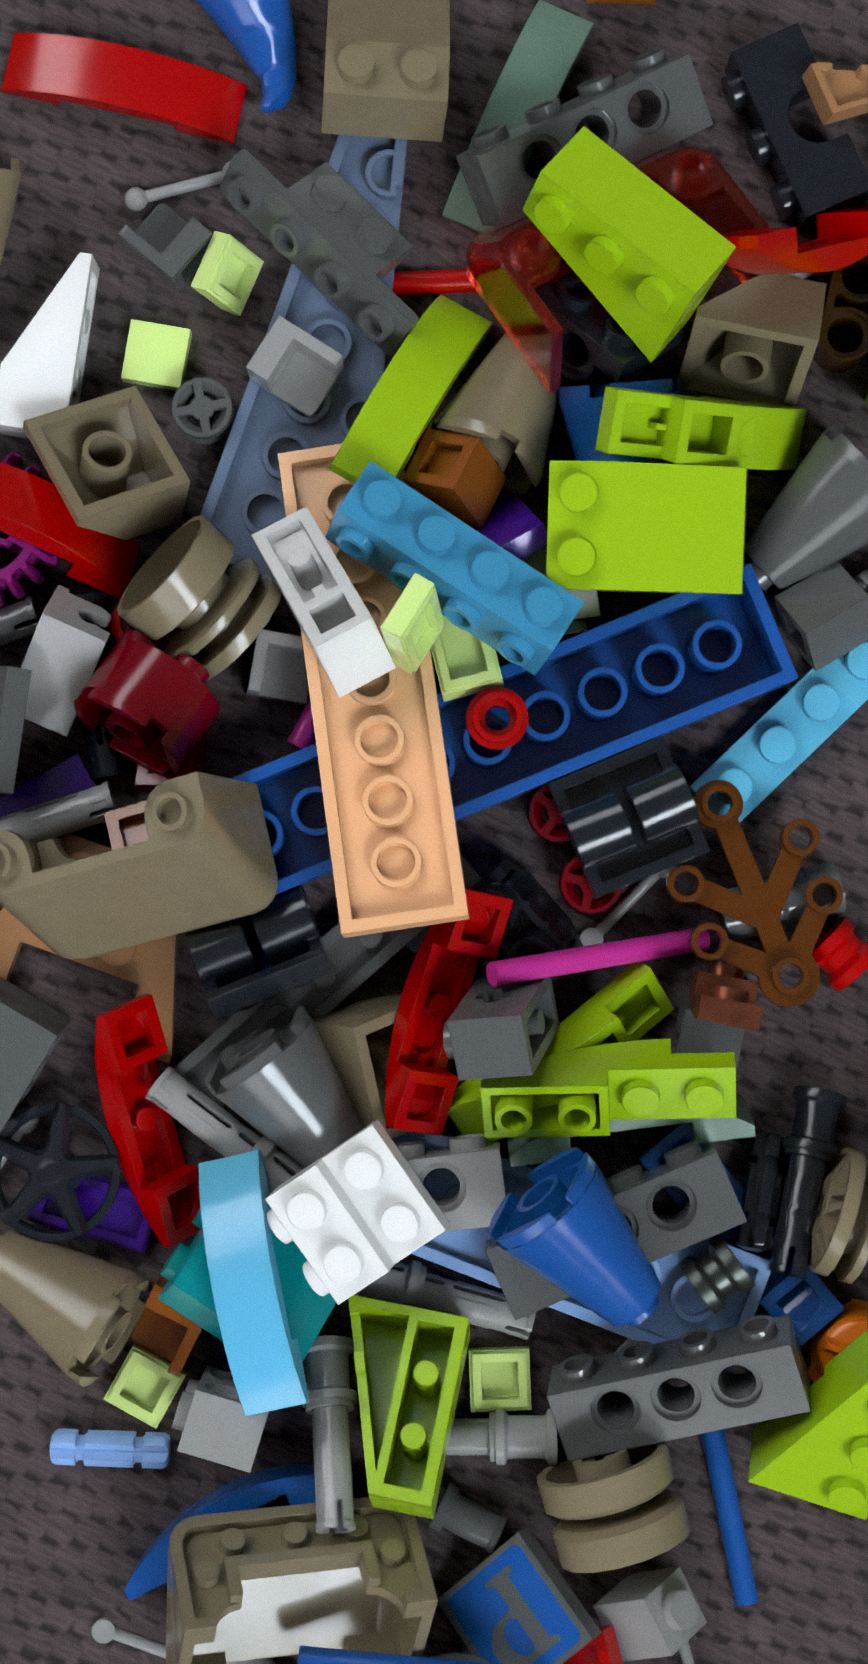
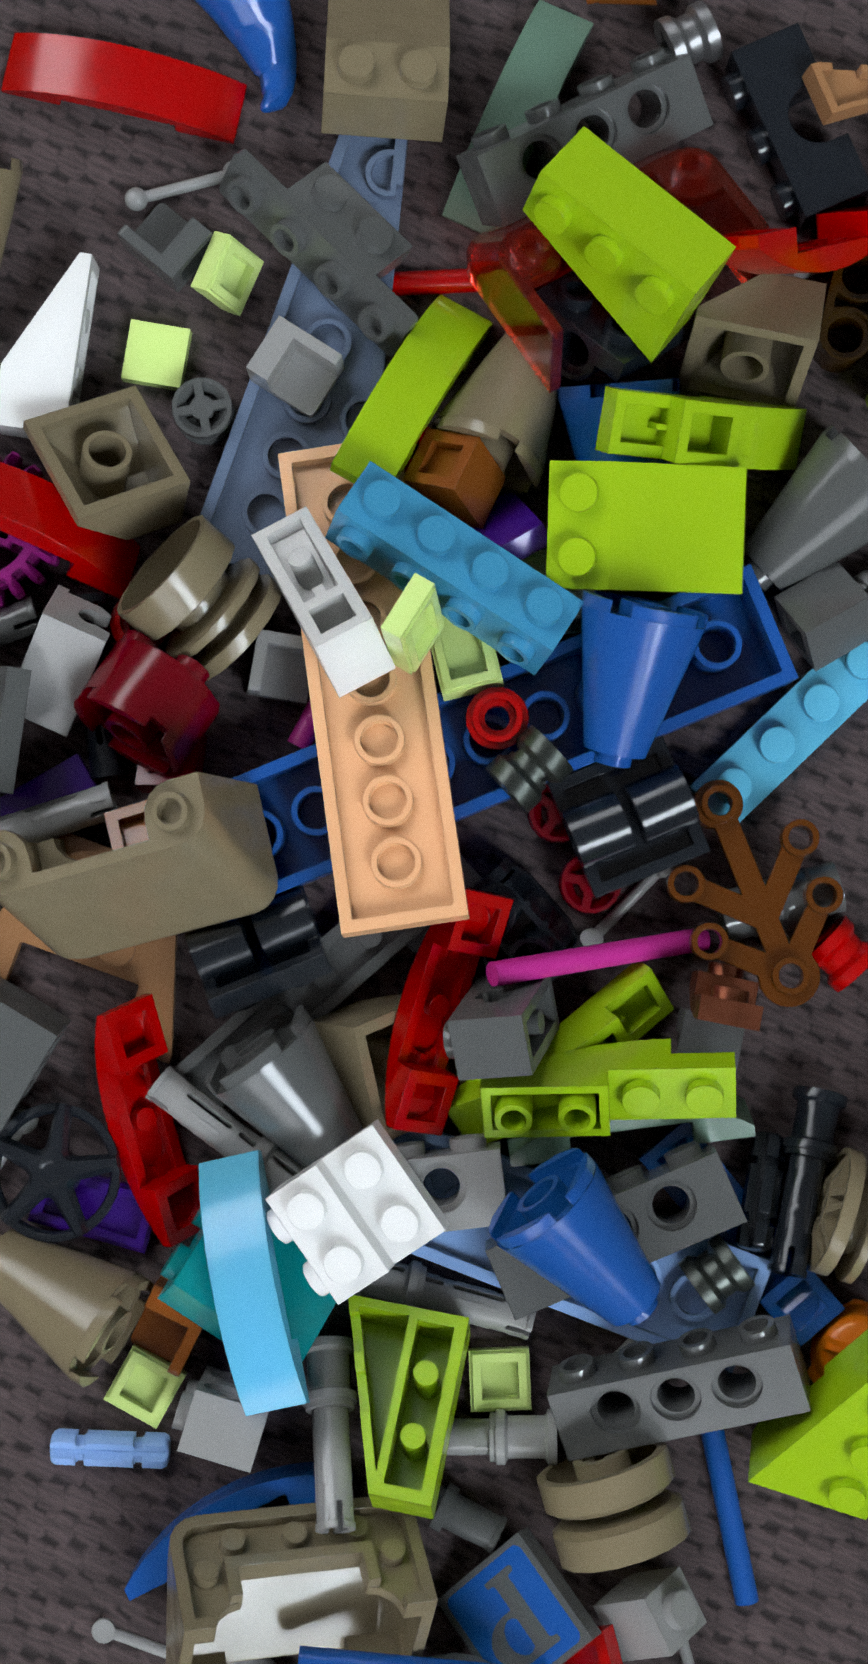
(527, 770): none -> pearl dark grey wheel
(631, 670): none -> blue cone
(690, 34): none -> flat silver wheel

